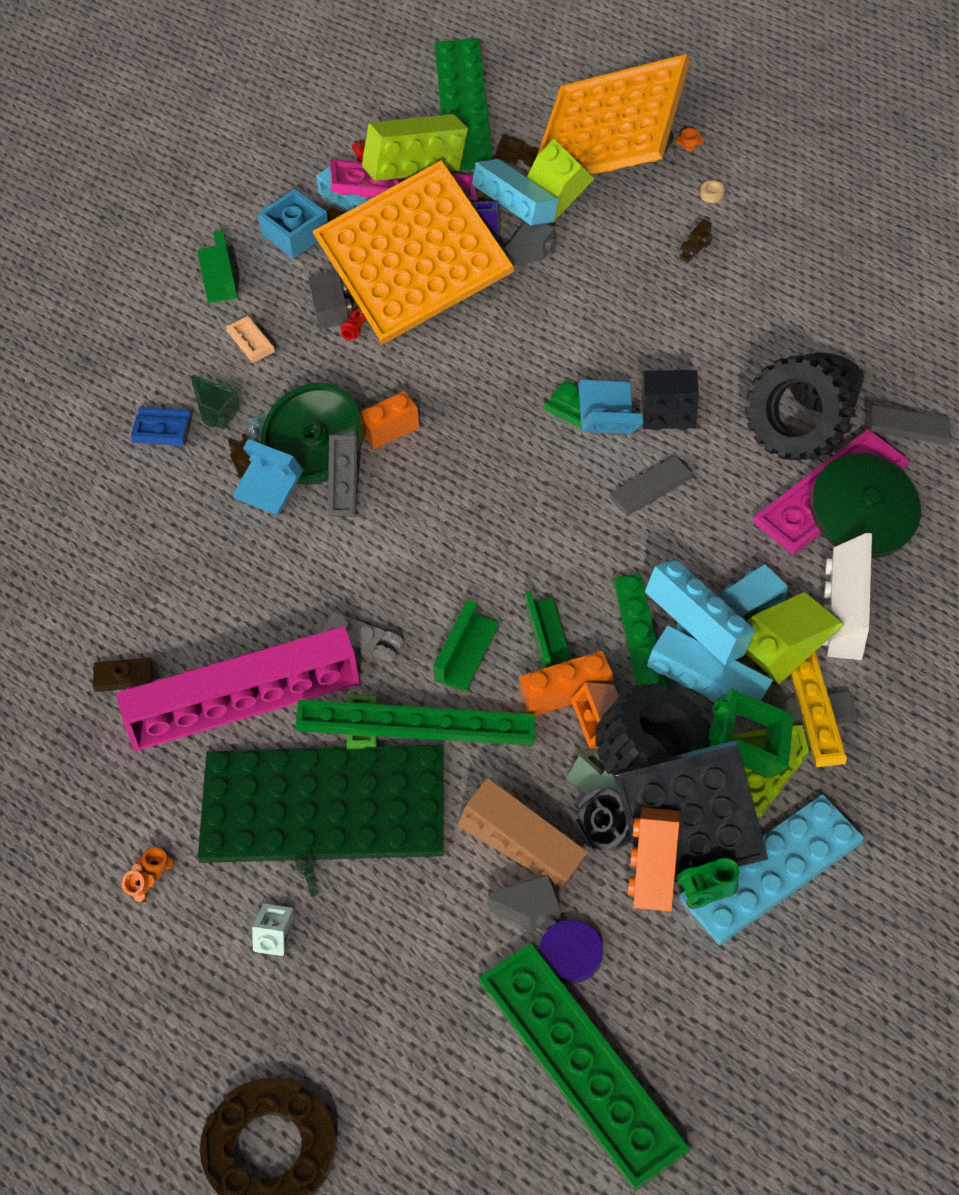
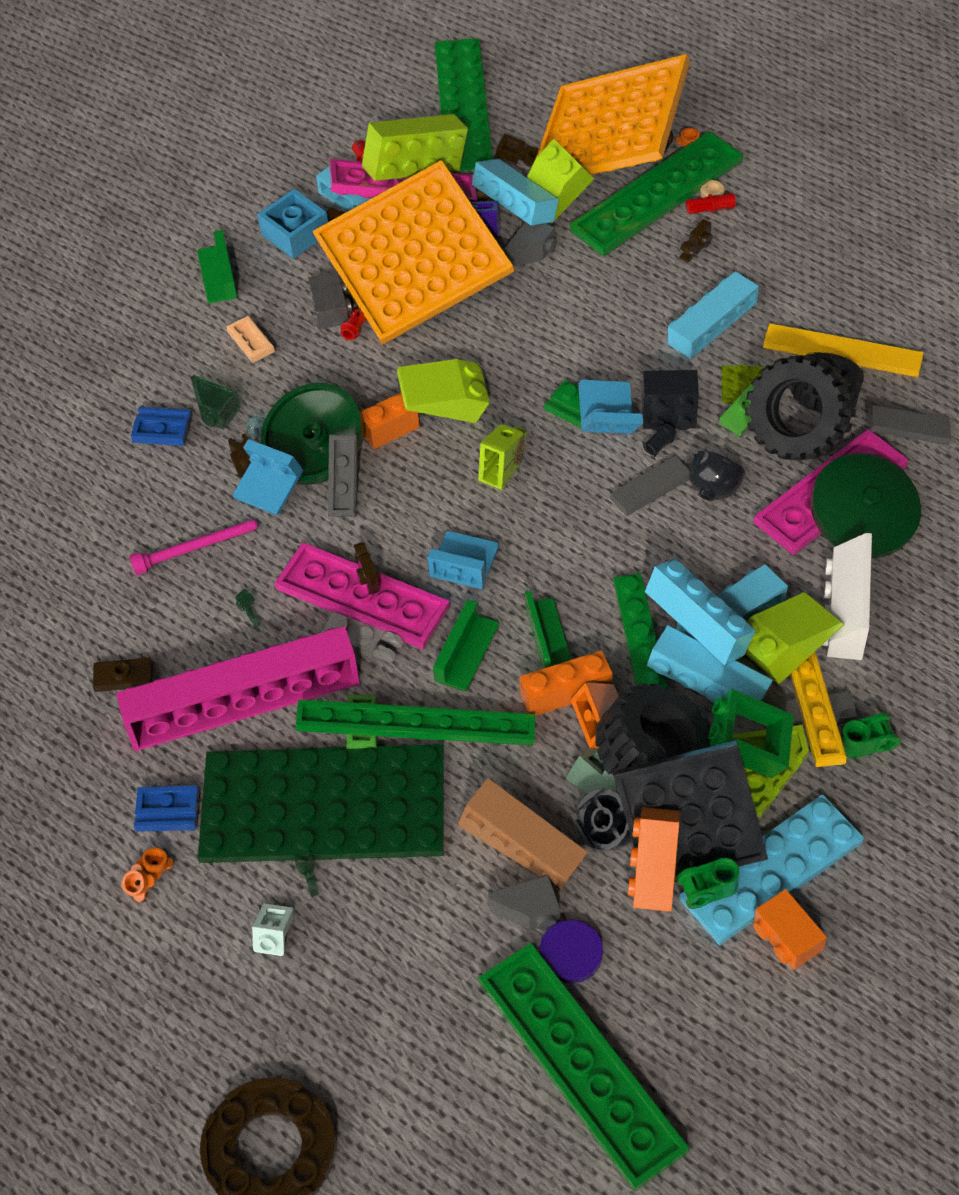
(142, 562): none -> dark pink piece
(166, 808): none -> blue plate
(243, 602): none -> clear green hand
(334, 586): none -> dark pink plate
(366, 573): none -> dark brown plate
(445, 389): none -> lime slope
(462, 560): none -> dark azure bracket
(501, 455): none -> lime torso
(655, 193): none -> green plate
(664, 435): none -> black pin
(711, 203): none -> red axle
(712, 314): none -> medium azure brick
(715, 477): none -> black cylinder
(735, 417): none -> bright green plate
(736, 380): none -> clear neon green piece
(789, 930): none -> orange brick
(860, 352): none -> yellow tile
(873, 736): none -> green piece

